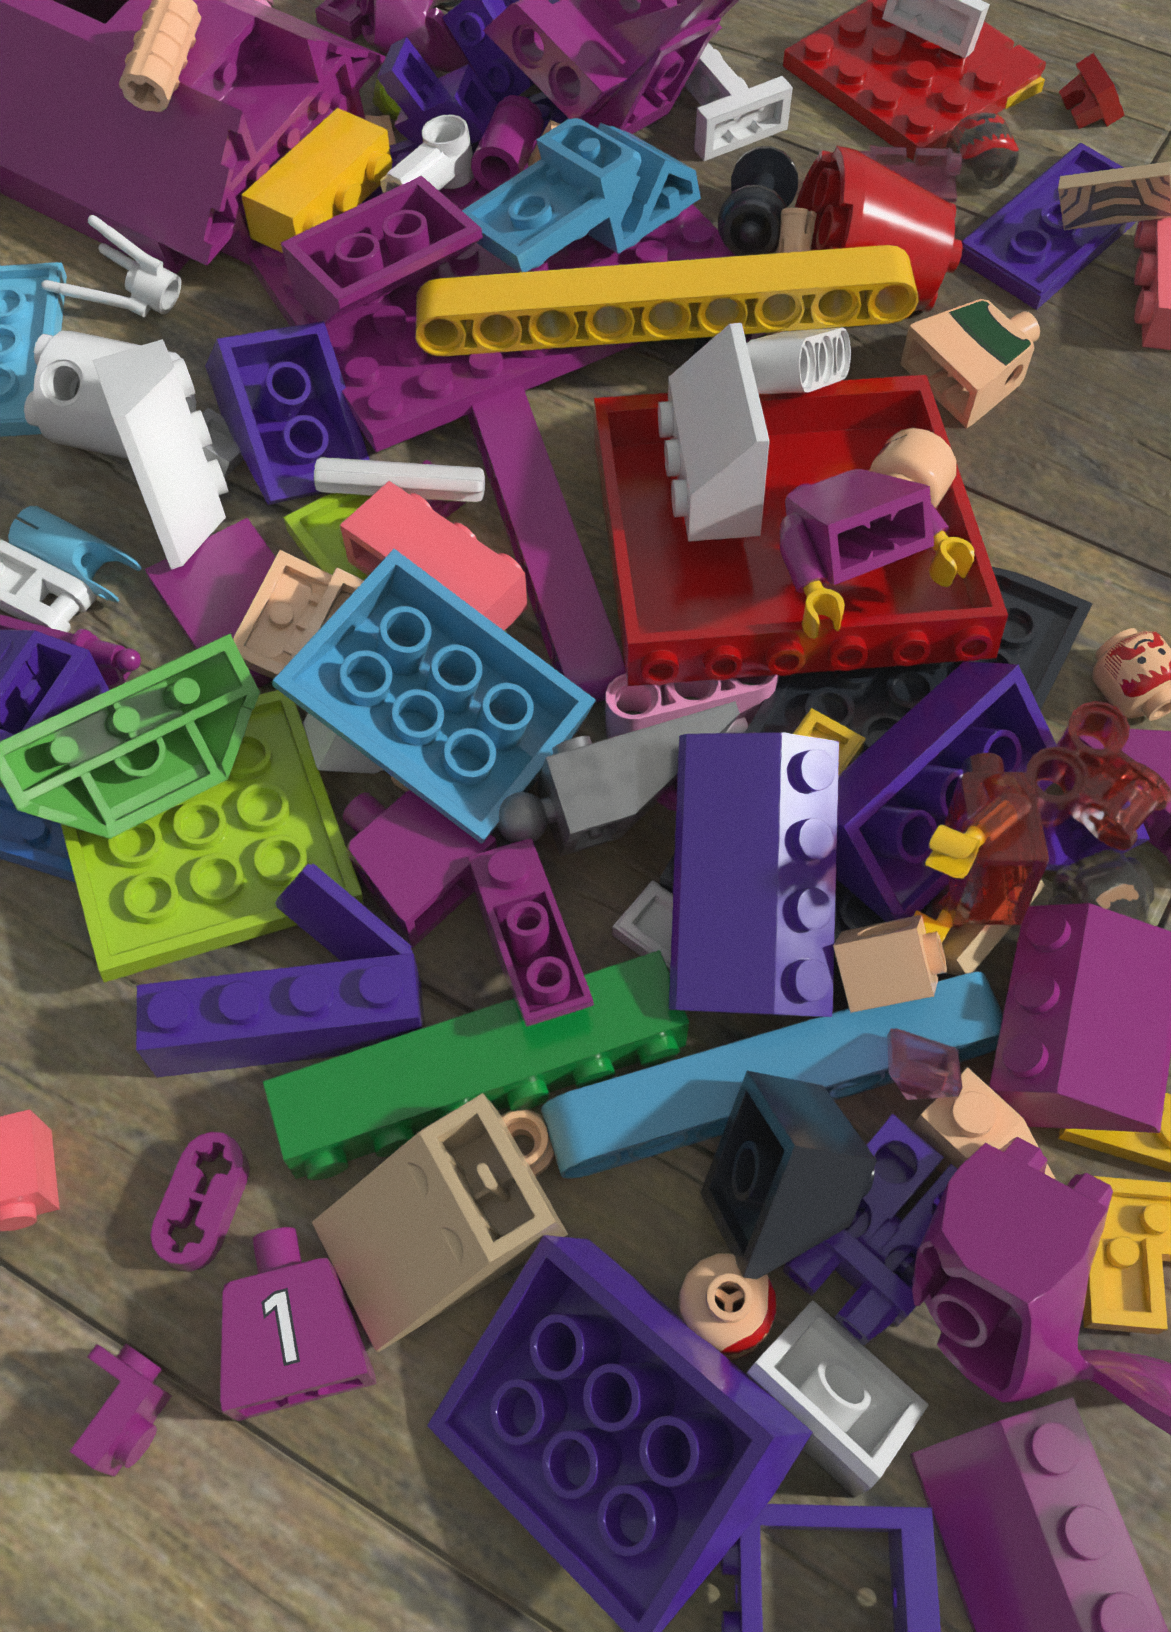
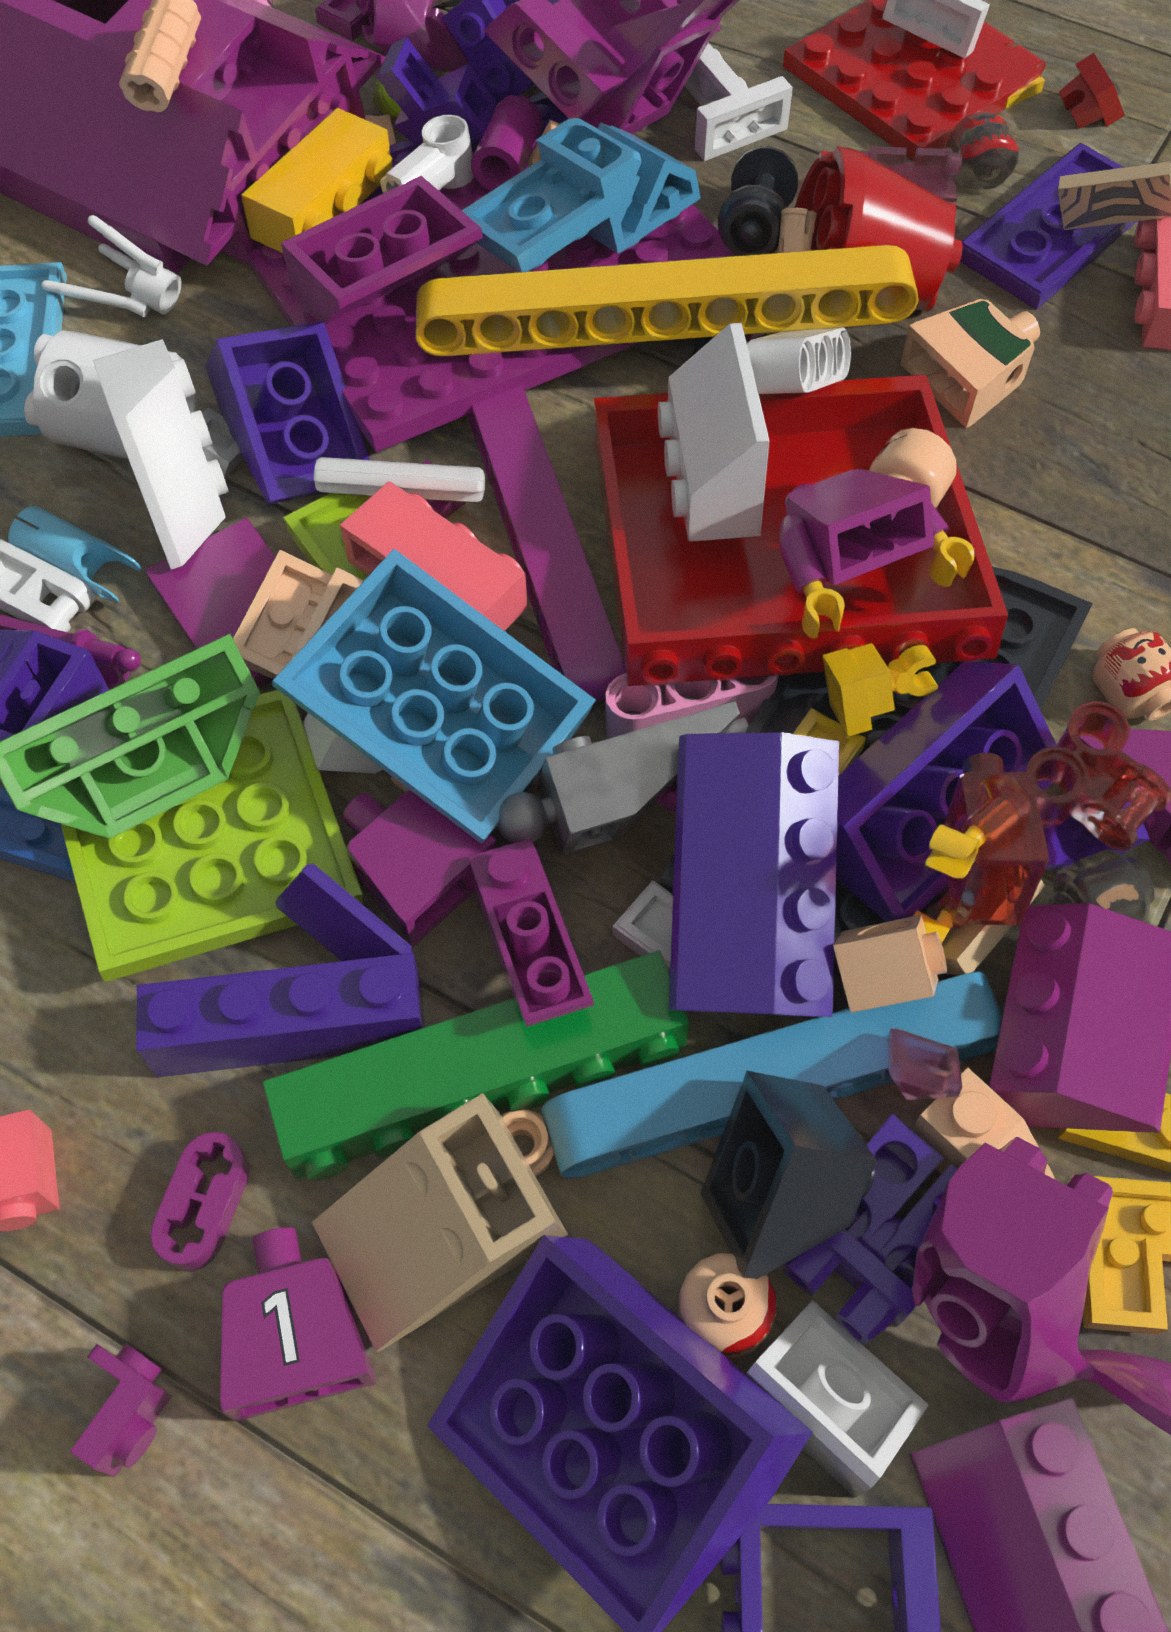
(864, 685): none -> yellow piece

